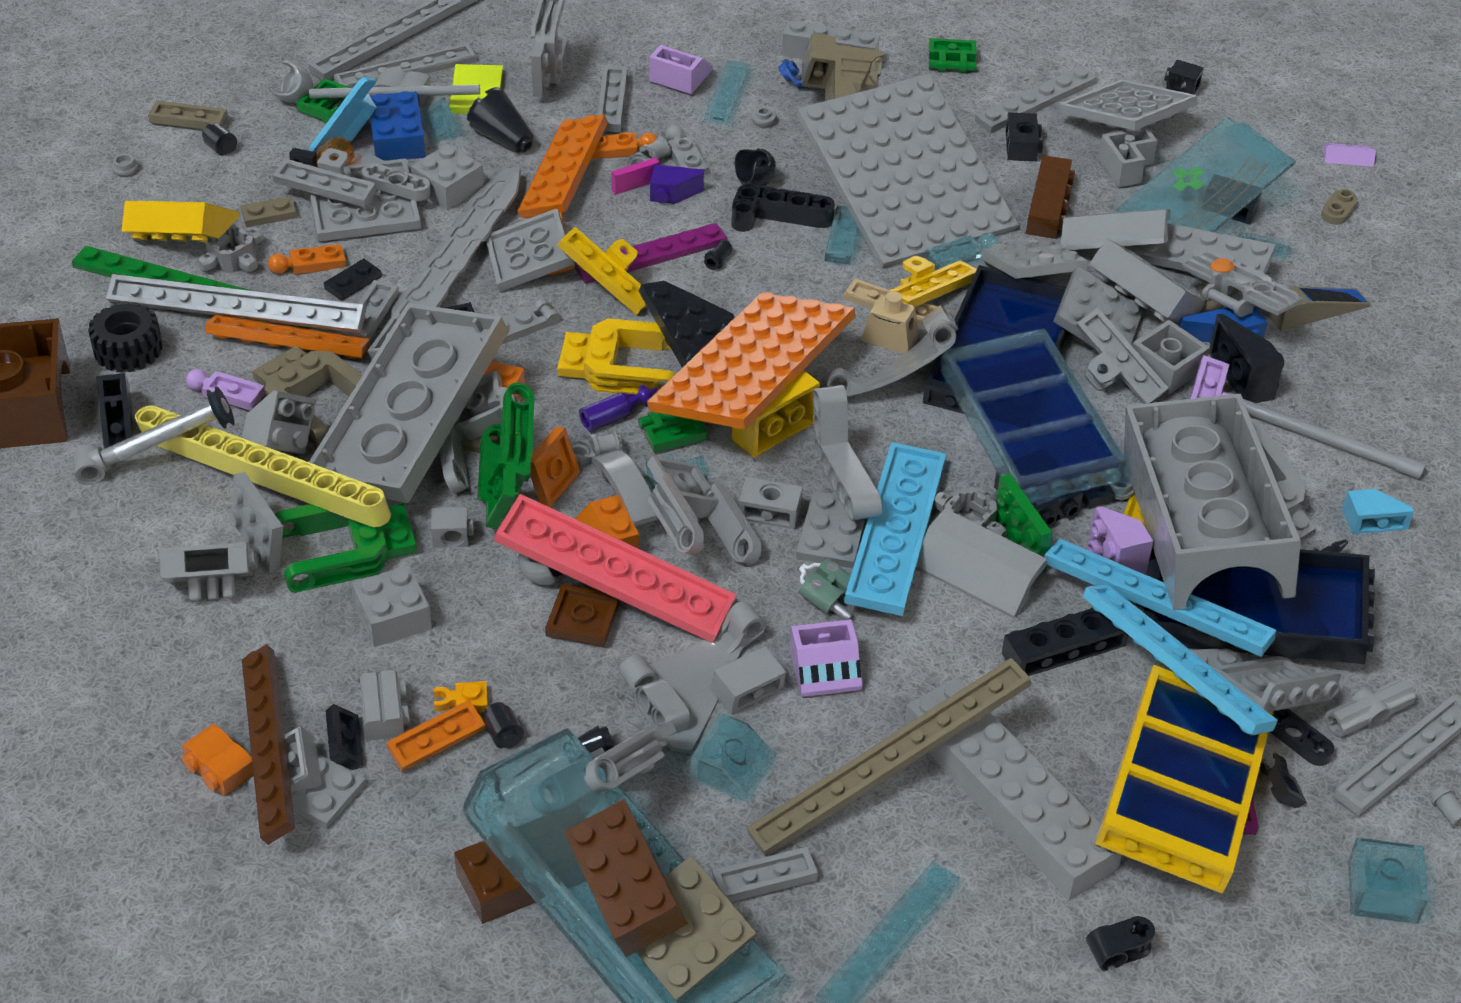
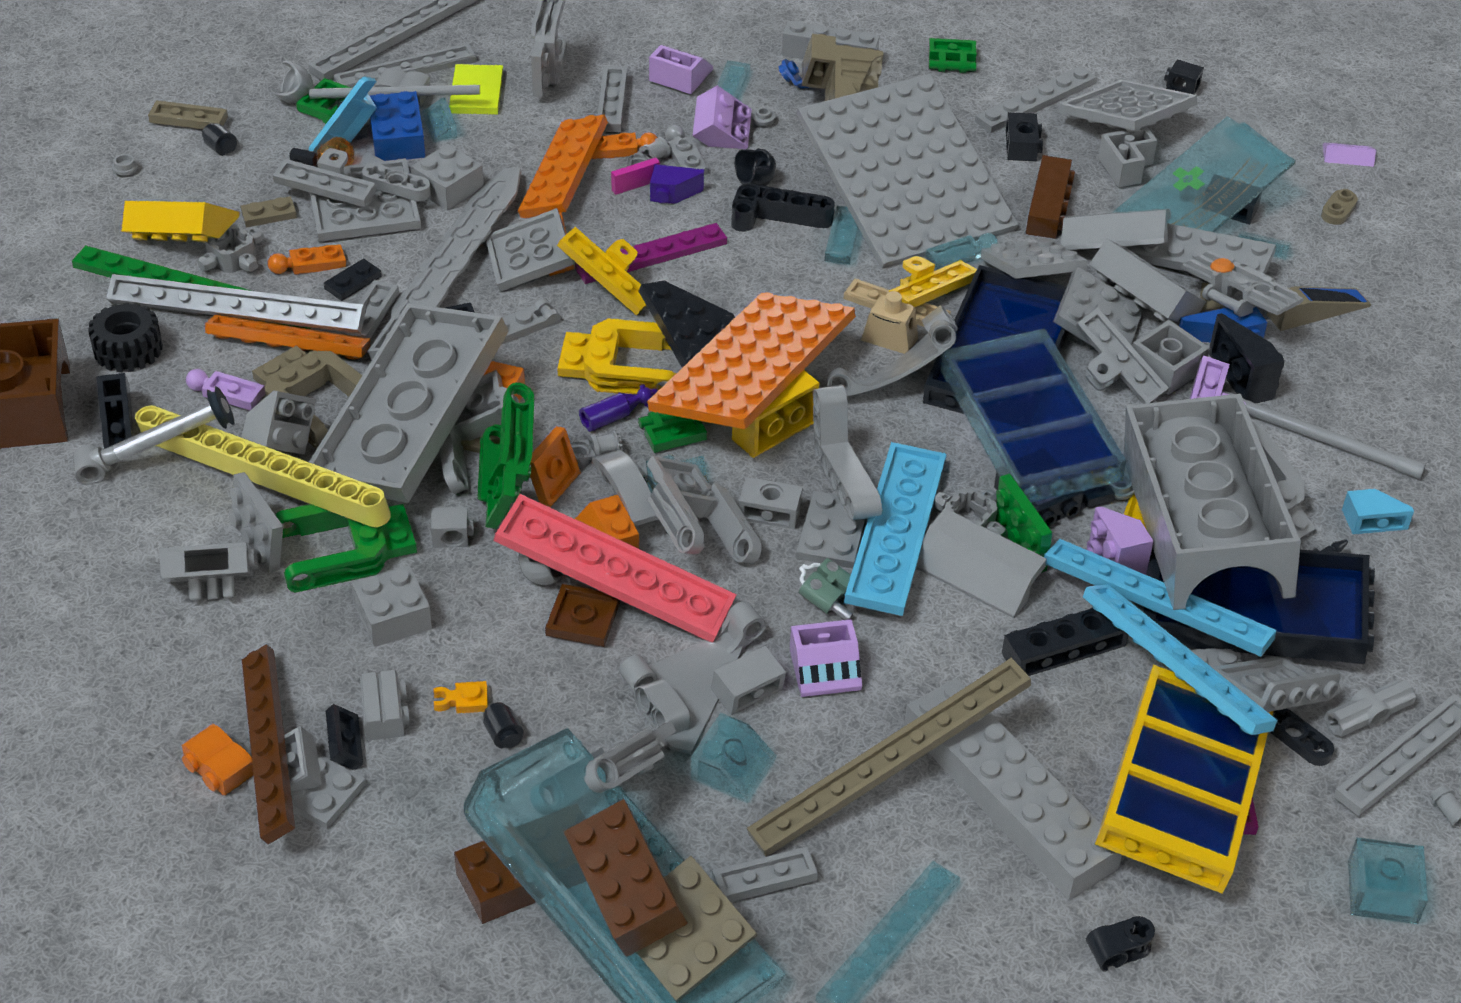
(435, 735): orange plate -> none
(500, 121): black cone -> none
(596, 739): black cone -> none
(715, 258): black pin -> none
(721, 120): none -> lavender slope
(1284, 785): black plate -> none

